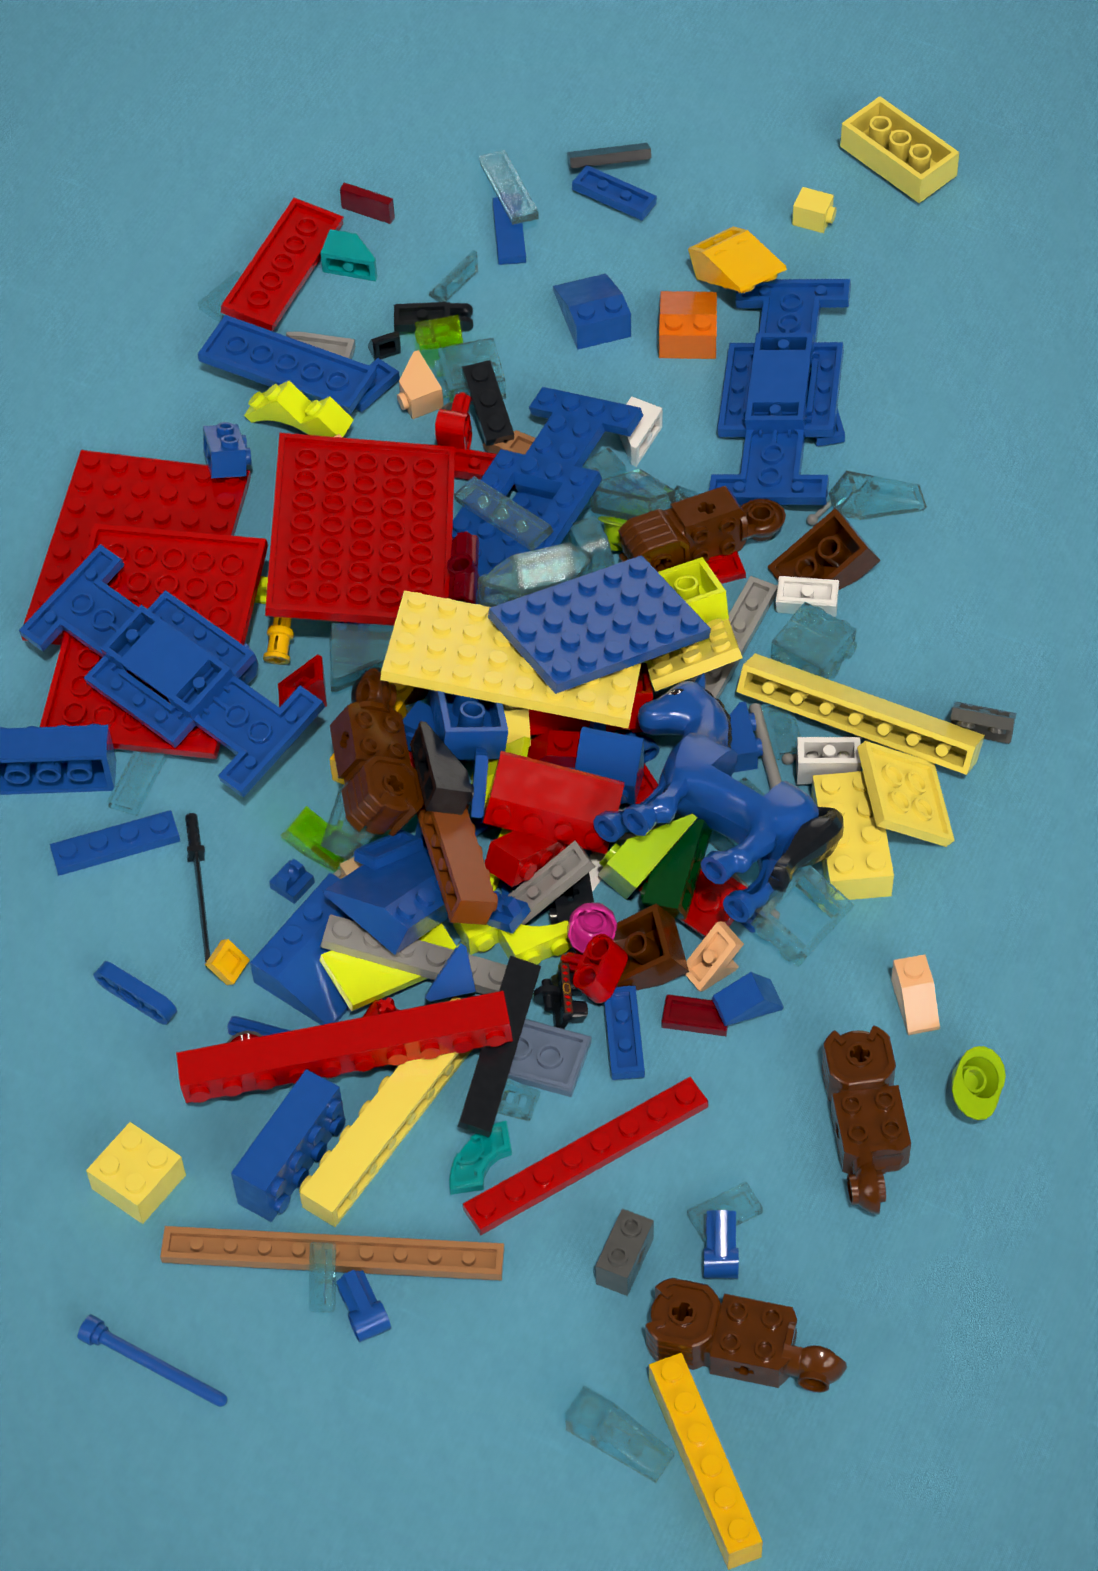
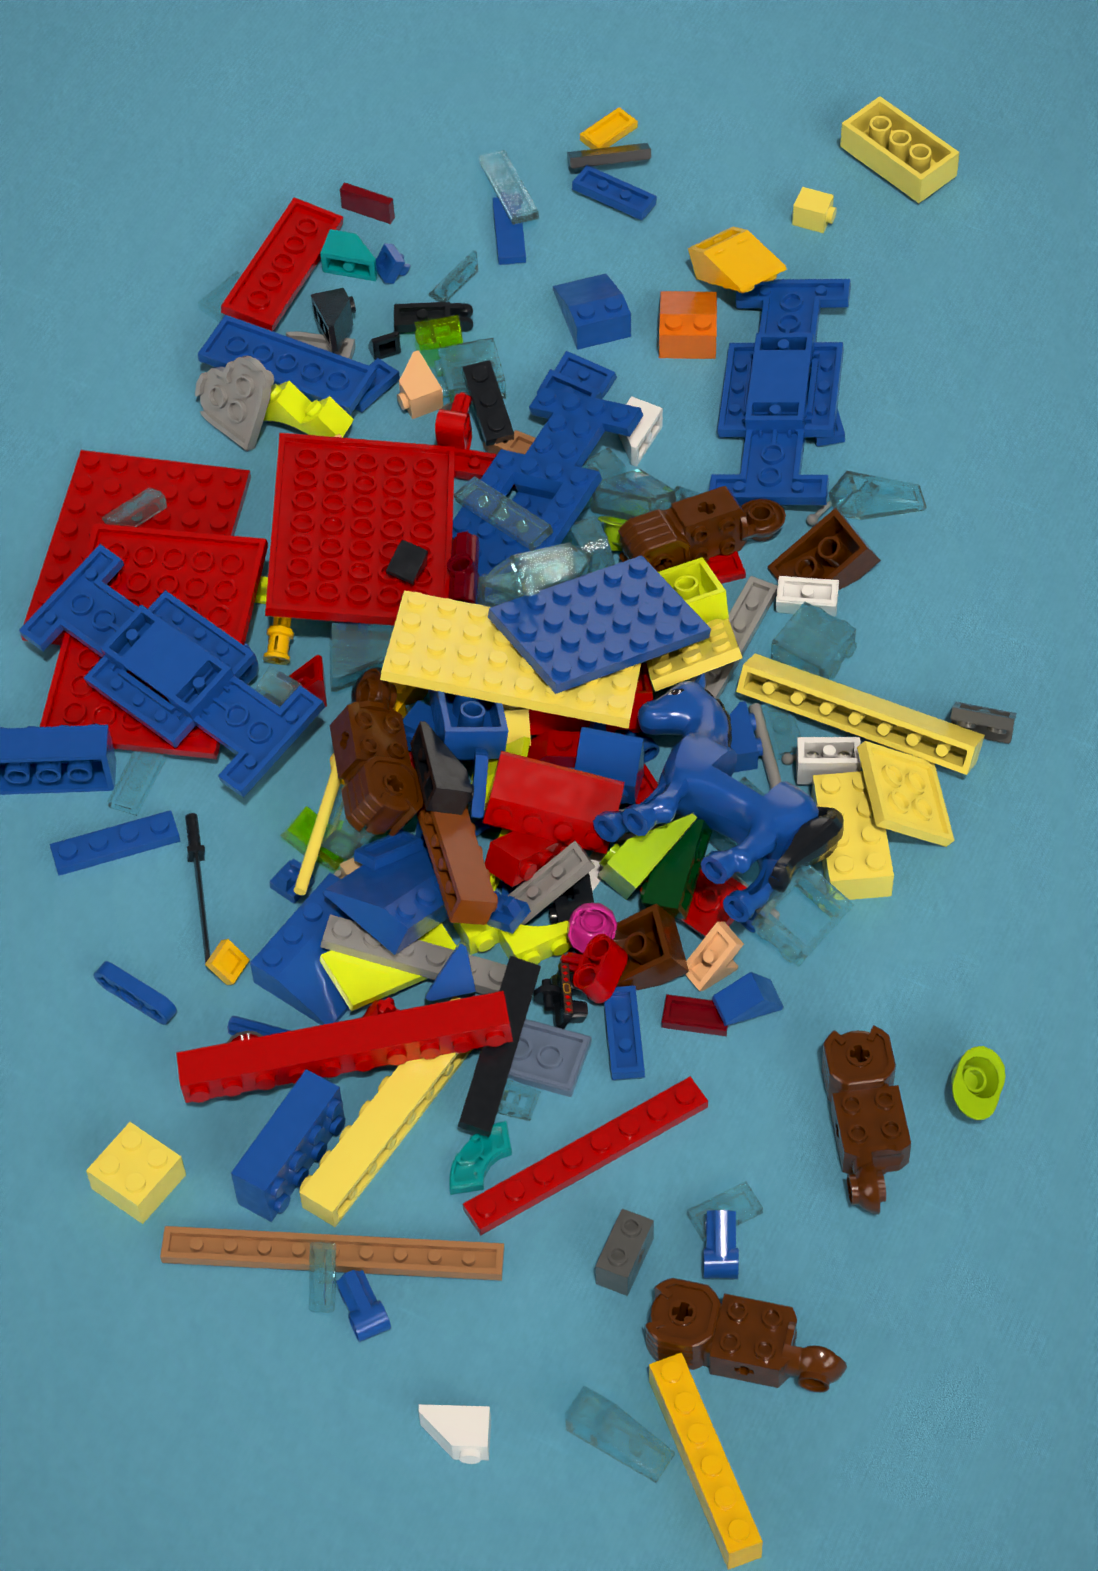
(95, 1332): blue piece -> none
(137, 509): none -> clear light blue slope
(225, 450): blue brick -> none
(236, 398): none -> light grey plate
(276, 686): none -> clear light blue slope
(318, 831): none -> light yellow bar
(333, 315): none -> black slope
(391, 263): none -> blue tile
(407, 562): none -> black slope
(459, 1430): none -> white slope
(525, 578): none -> clear light blue plate
(579, 377): none -> blue slope
(609, 129): none -> yellow tile
(915, 994): light nougat slope -> none

